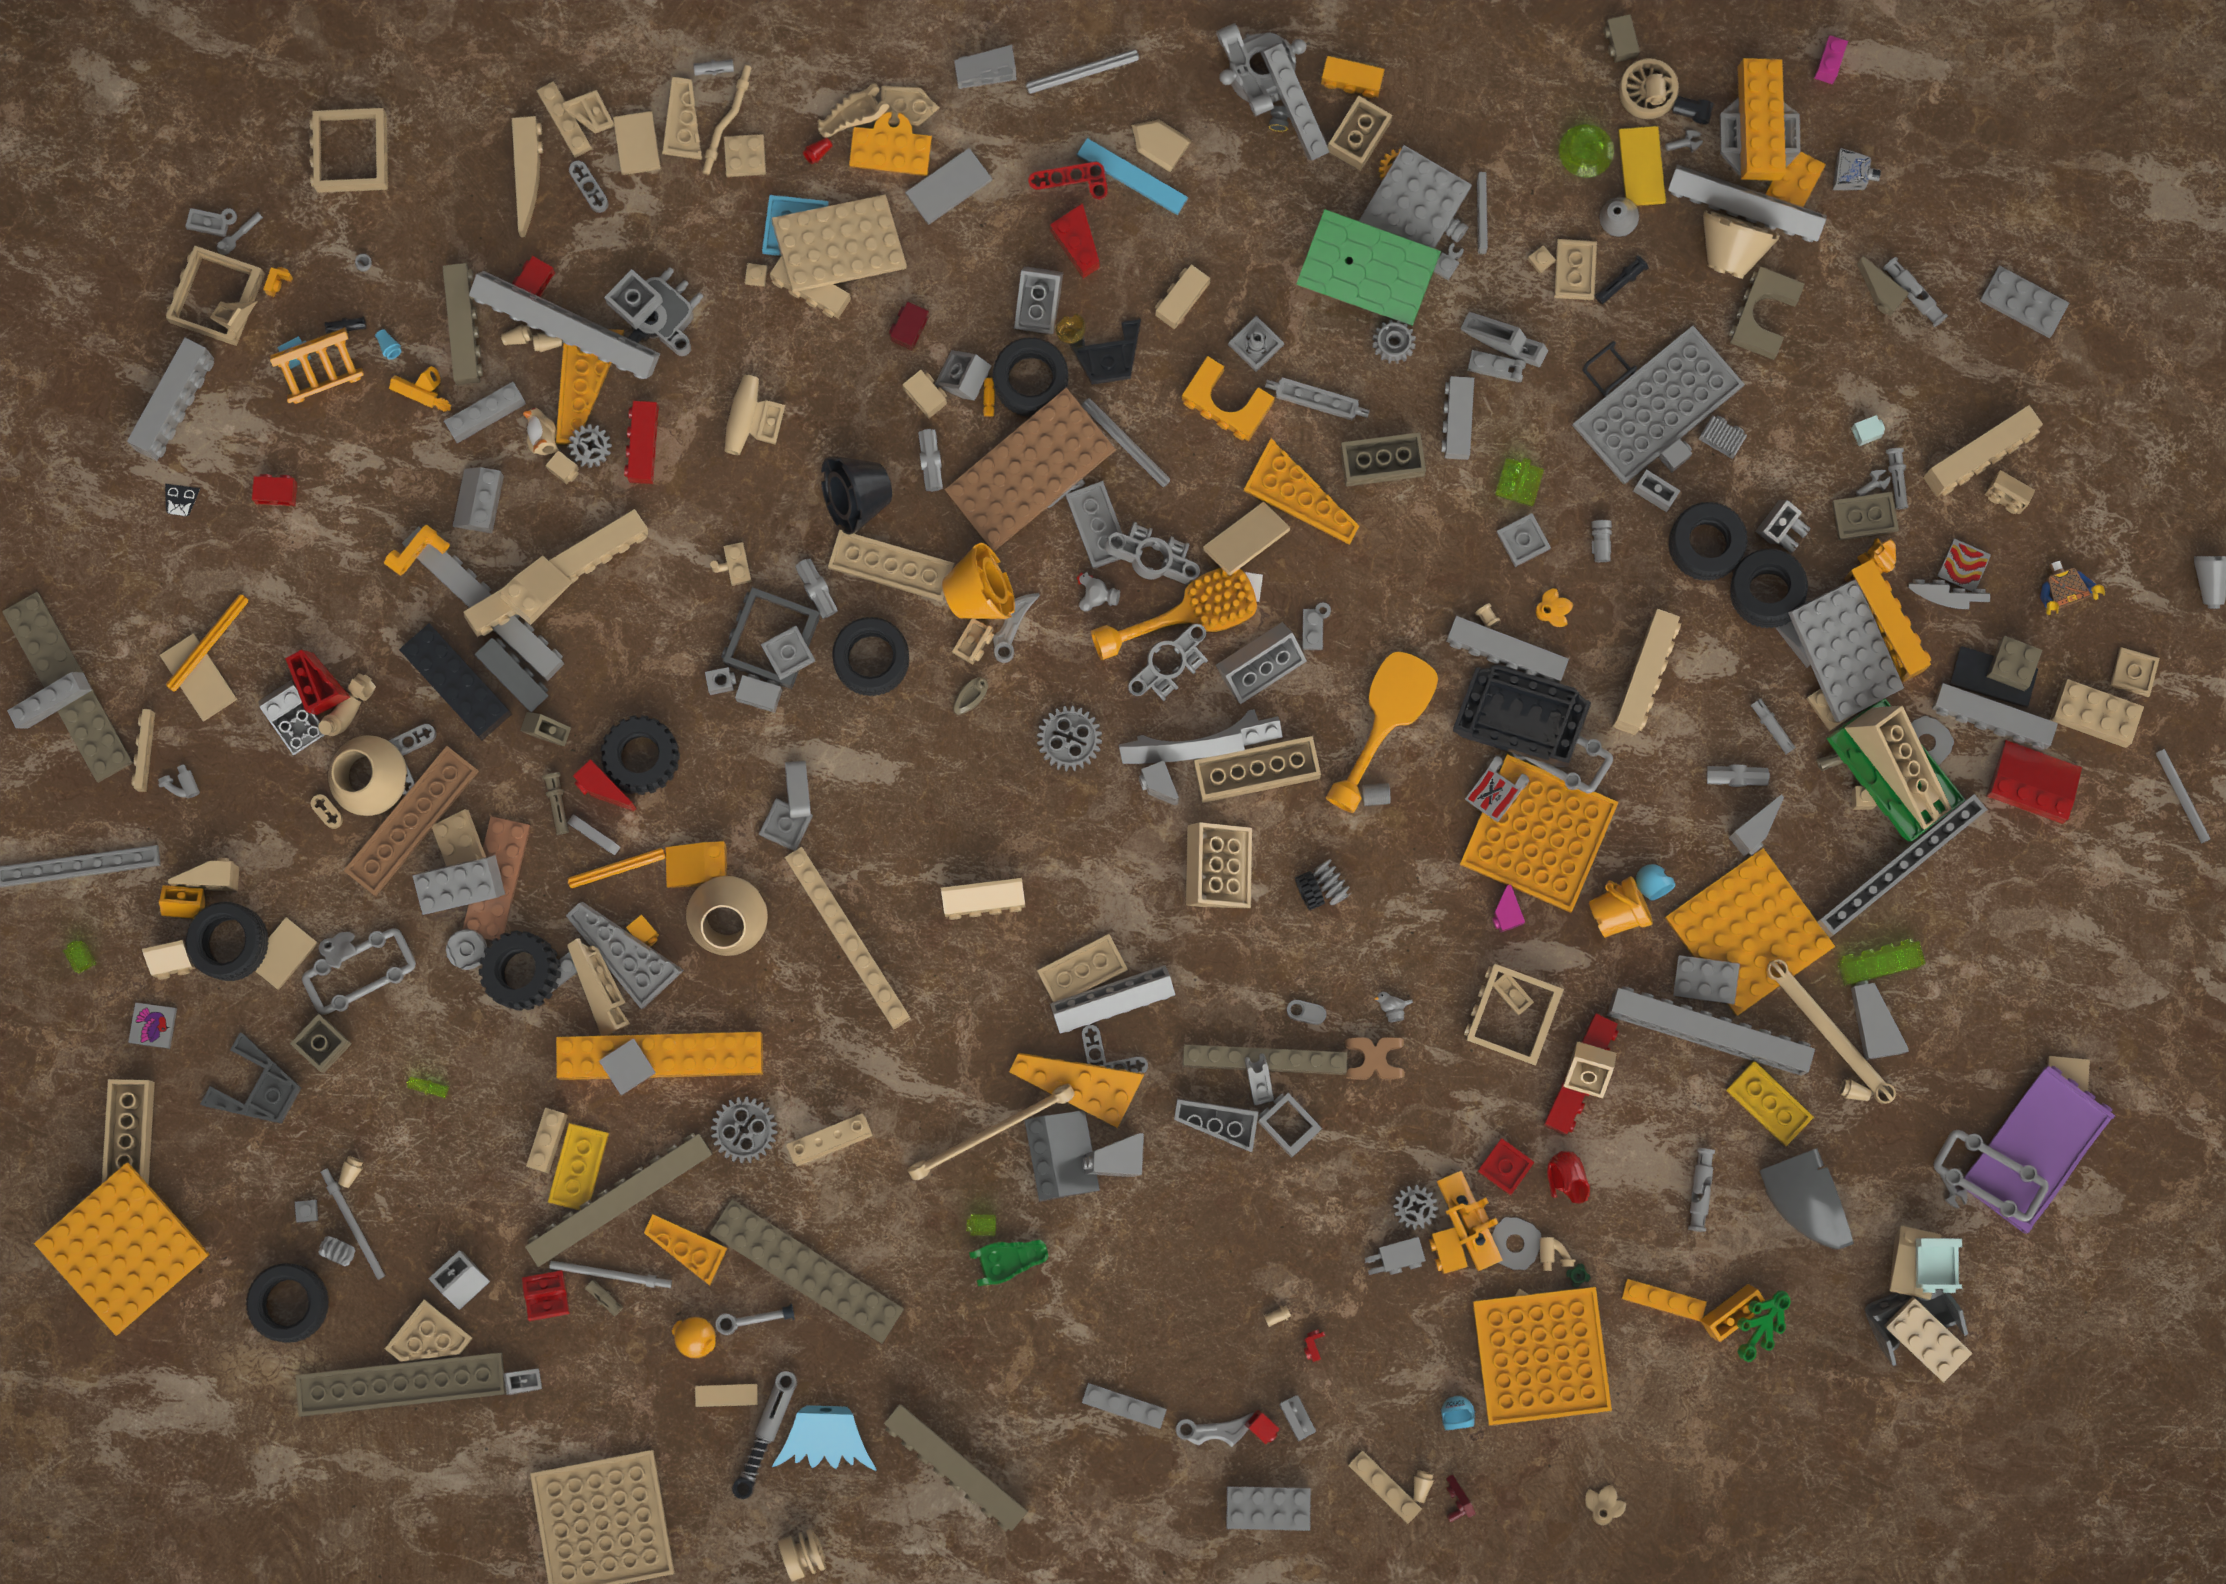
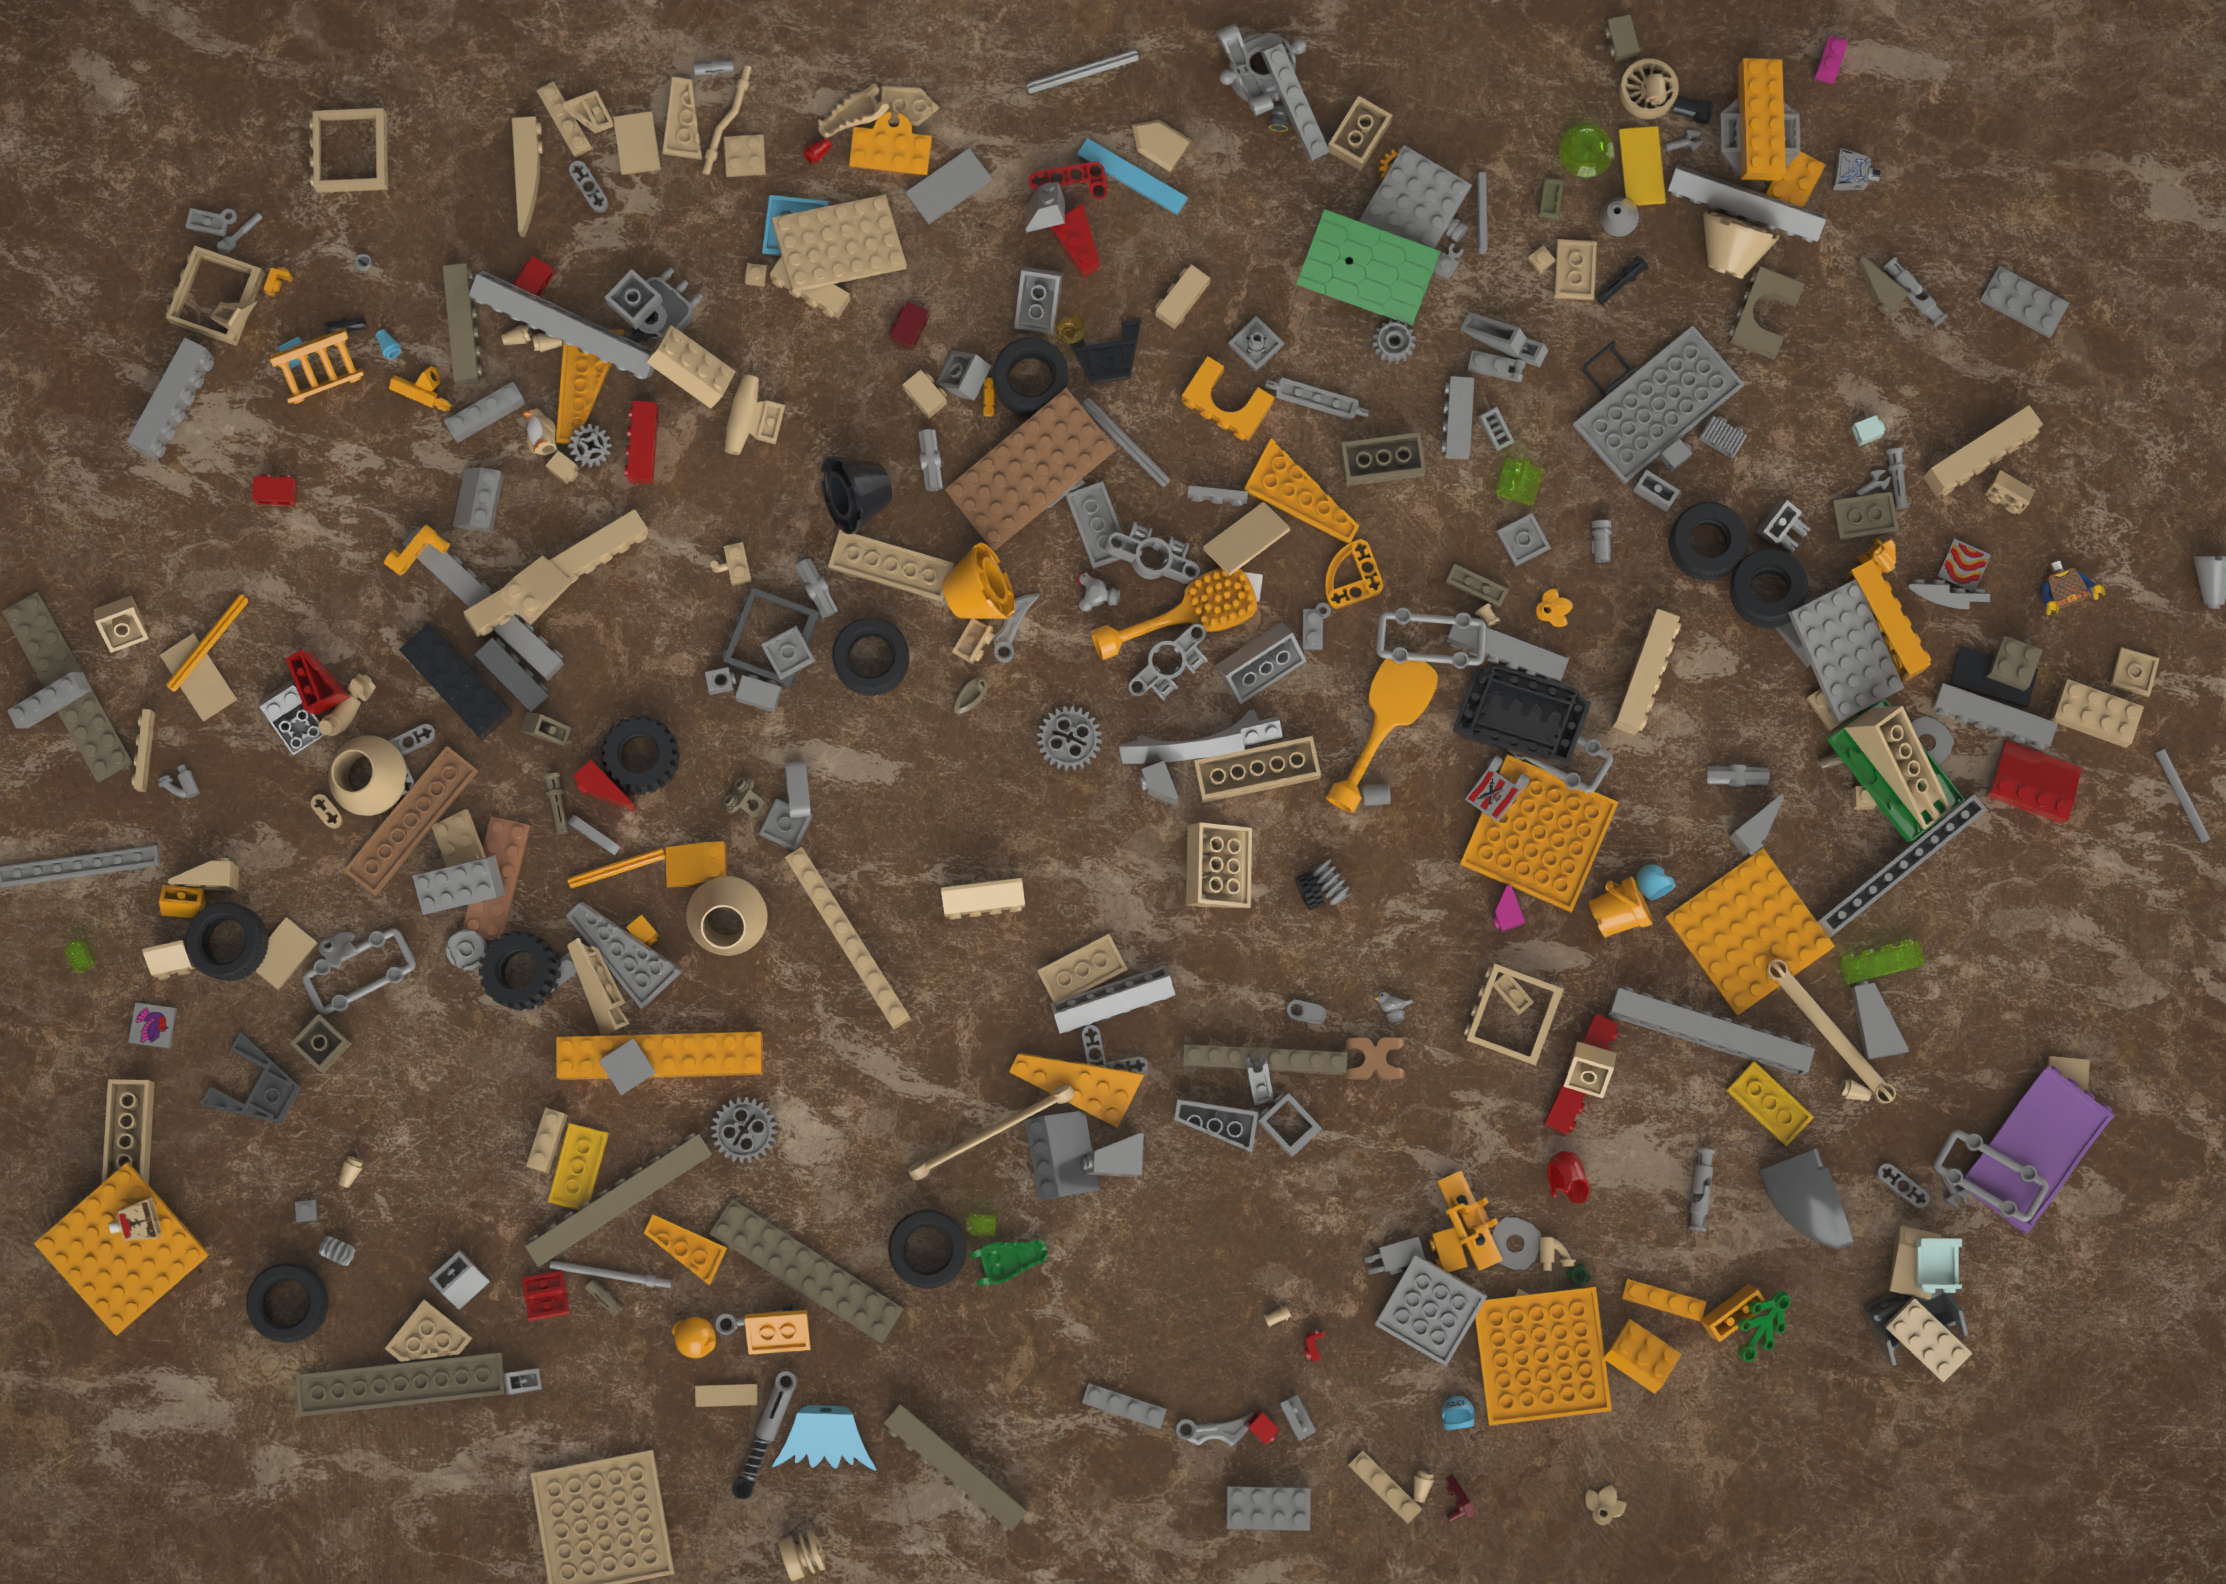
(120, 624): none -> tan slope
(137, 1221): none -> tan torso
(180, 499): black sticker -> none
(334, 1189): light grey bar -> none
(427, 1087): clear neon green axle -> none
(691, 366): none -> tan brick
(739, 797): none -> dark tan bracket
(777, 1332): none -> light orange plate
(829, 1140): tan fence -> none
(911, 1223): none -> black tyre
(986, 68): light grey wedge -> none
(1045, 207): none -> light grey slope
(1217, 495): none -> light grey plate
(1352, 77): light orange brick -> none
(1363, 584): none -> light orange beam
(1400, 654): none -> light grey bar
(1418, 1216): light grey gear -> none
(1431, 1310): none -> light grey plate
(1476, 586): none -> dark tan plate
(1486, 426): none -> light grey slope
(1505, 1166): red plate -> none
(1551, 198): none -> olive plate
(1642, 1356): none -> light orange brick
(1706, 979): light grey plate -> none
(1767, 718): light grey pin -> none
(1911, 1199): none -> light grey beam

